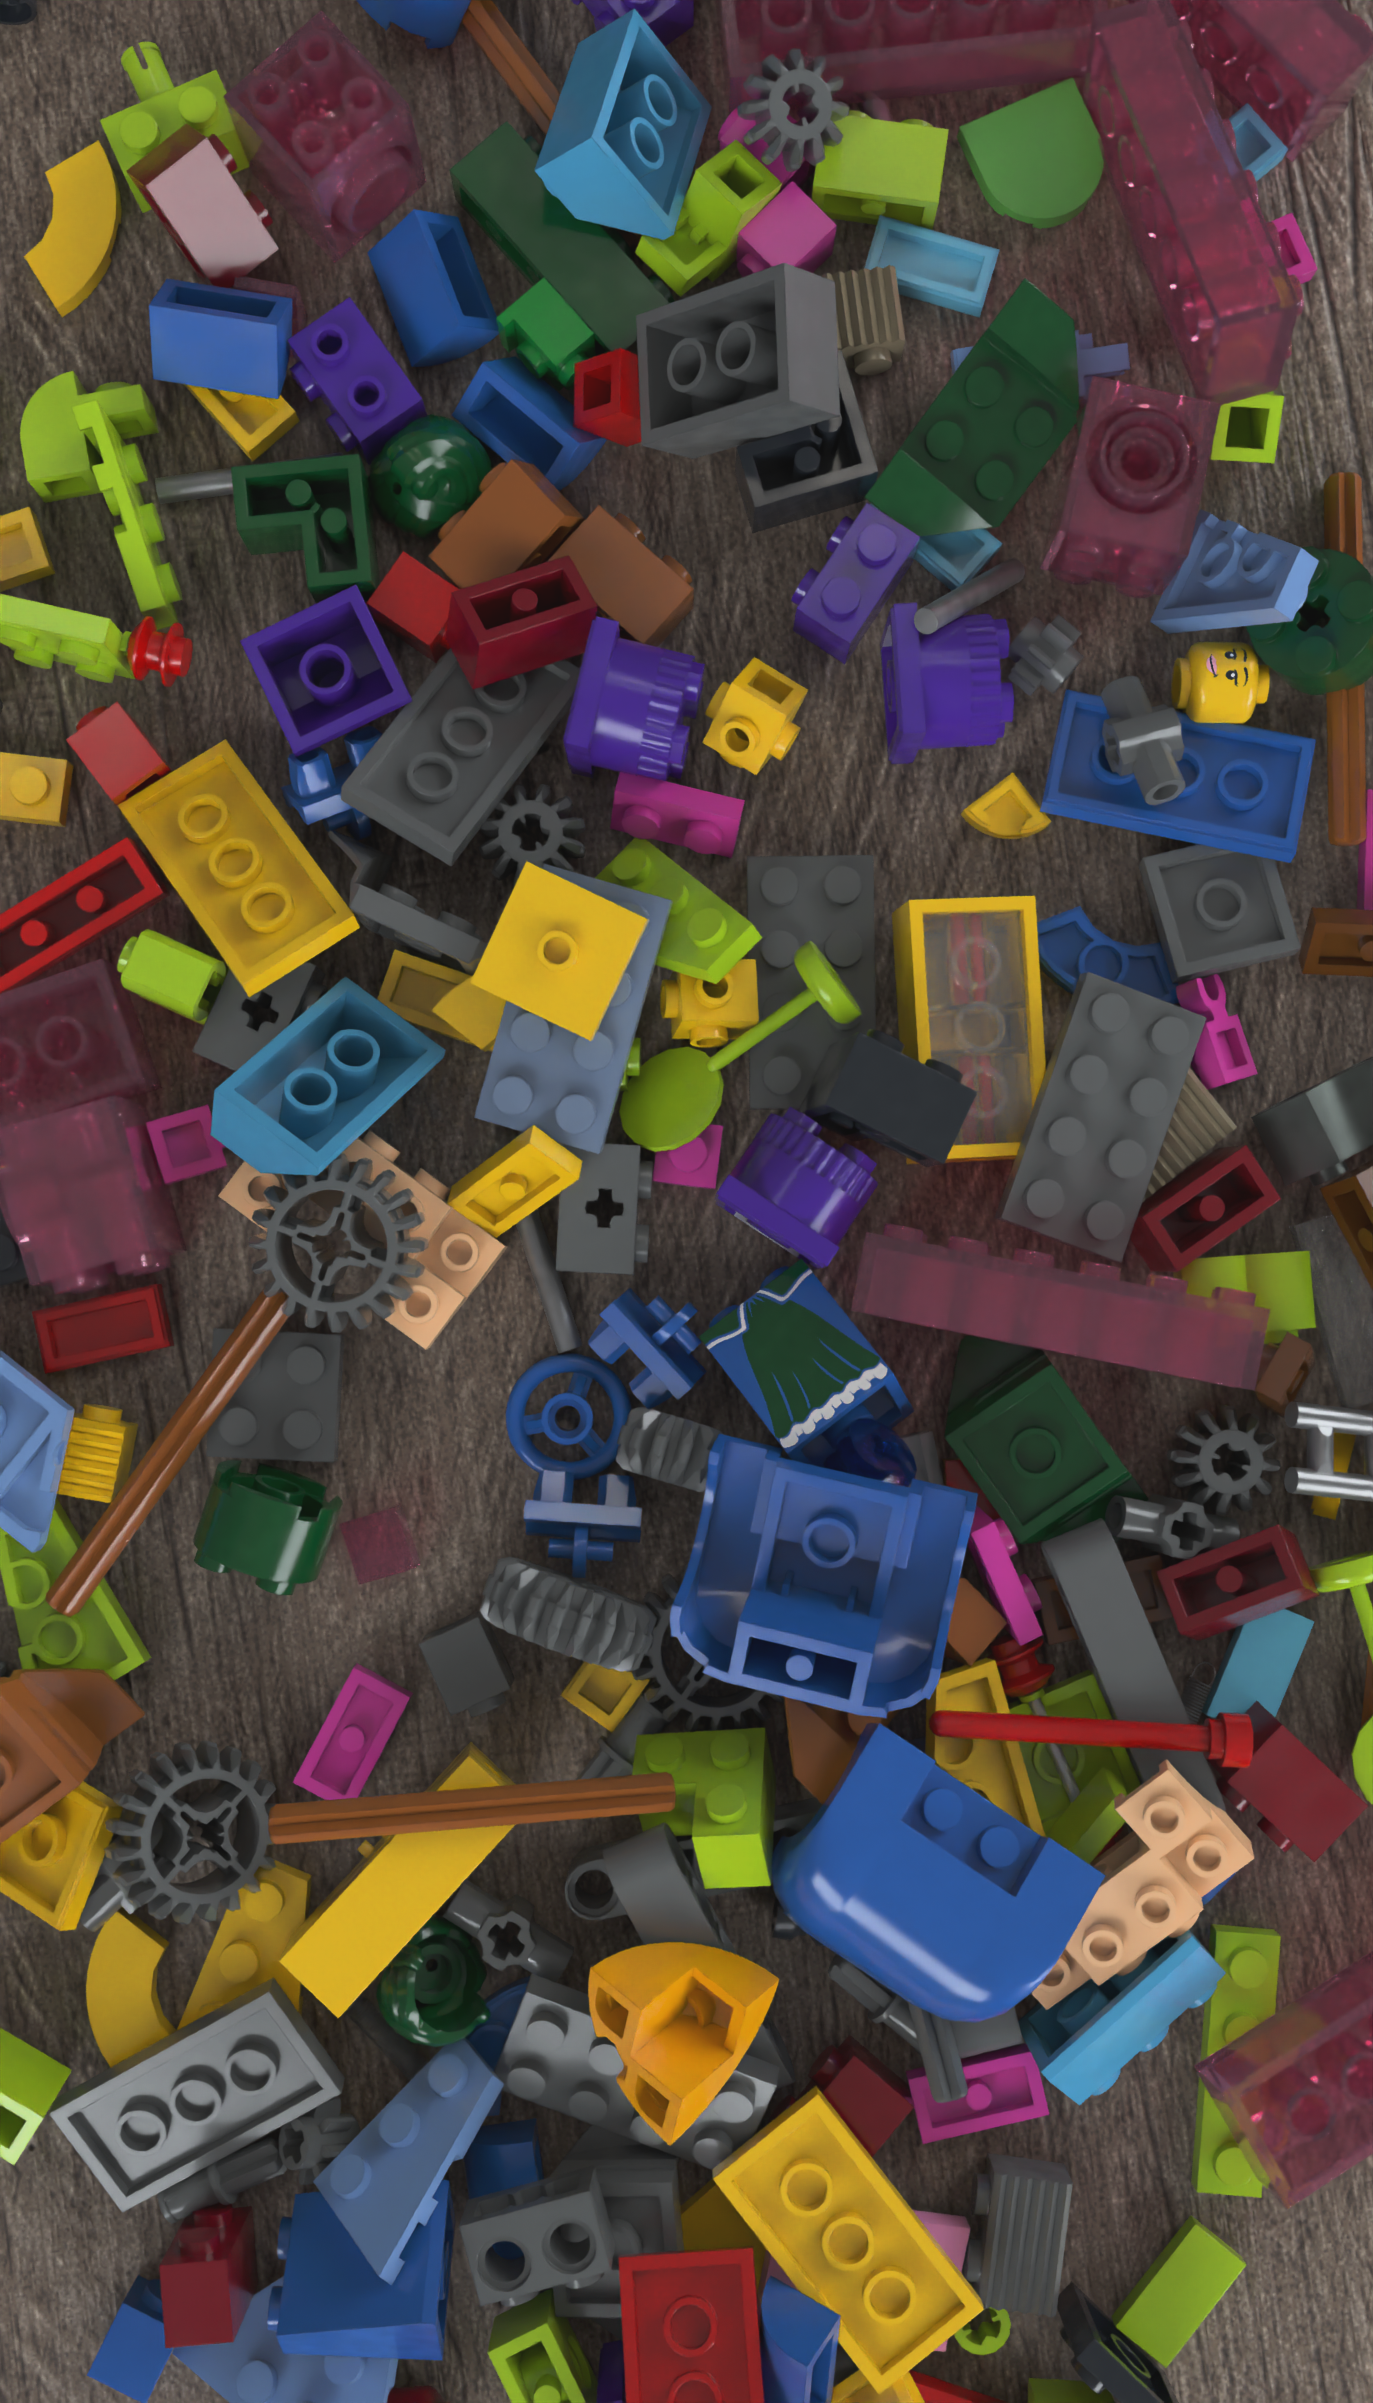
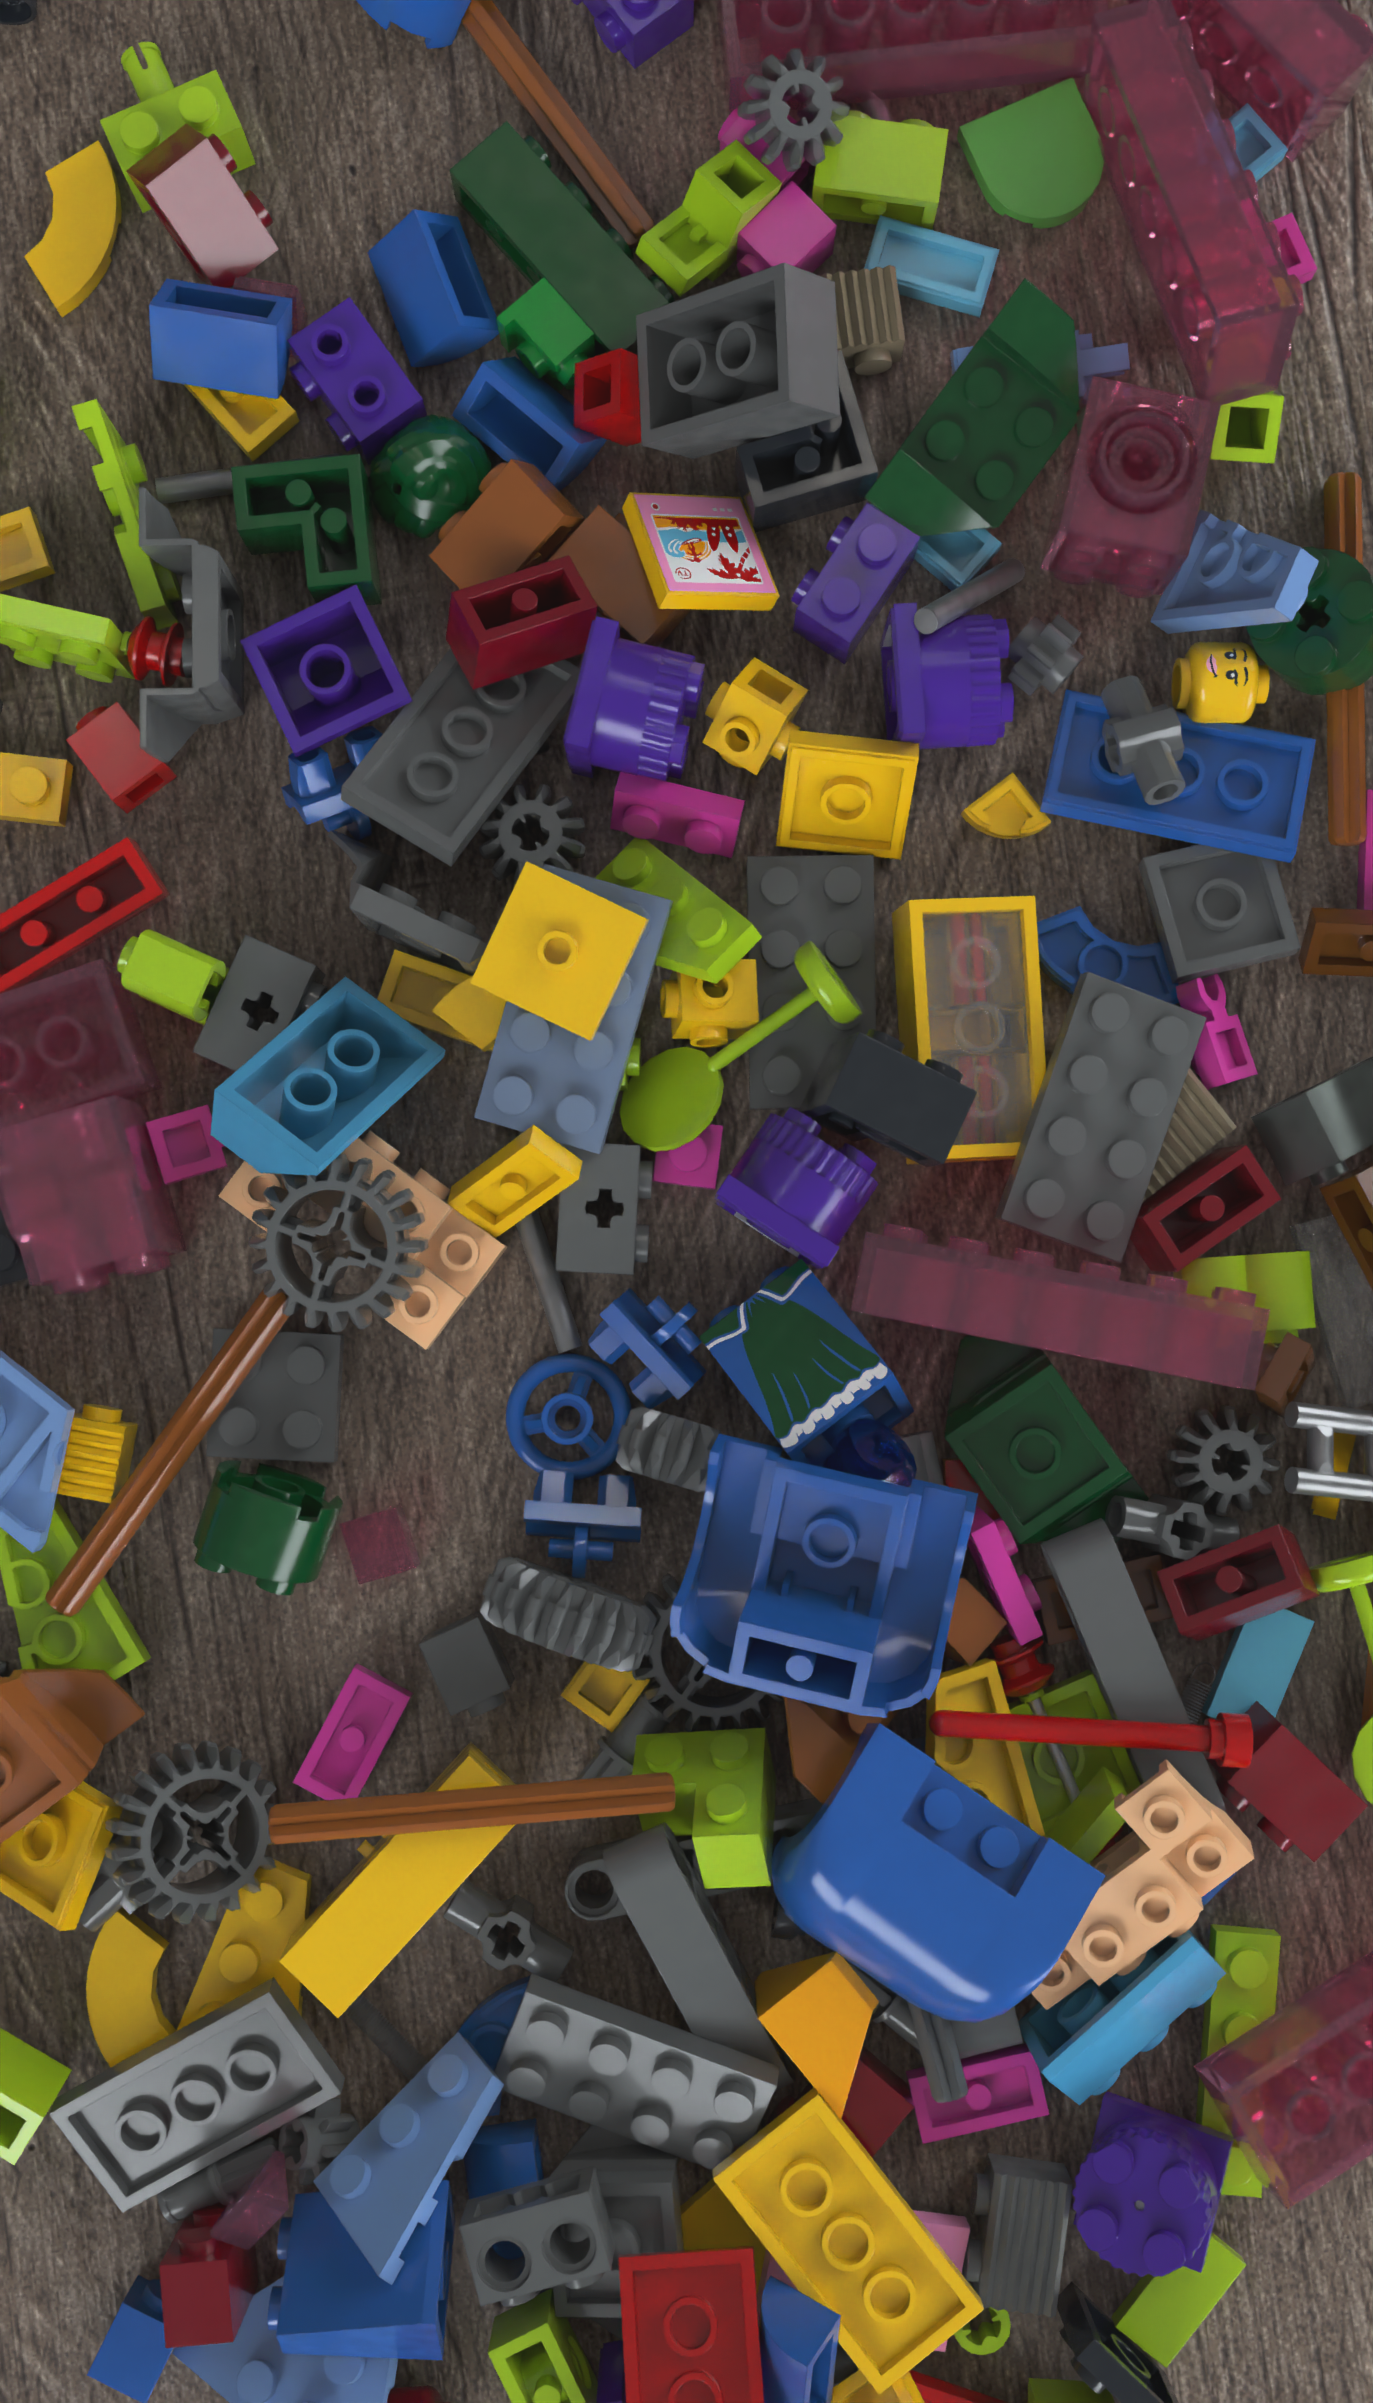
(53, 447): lime brick -> none
(103, 1328): red tile -> none
(213, 653): none -> dark grey piece
(238, 867): yellow plate -> none
(255, 2205): none -> clear pink slope
(327, 136): clear pink brick -> none
(414, 606): red brick -> none
(438, 2002): dark green hair -> none
(624, 132): dark azure slope -> none
(678, 2024): light orange brick -> none
(700, 552): none -> tile
(819, 2019): none -> light orange slope
(846, 794): none -> yellow plate
(1150, 2188): none -> dark purple piece

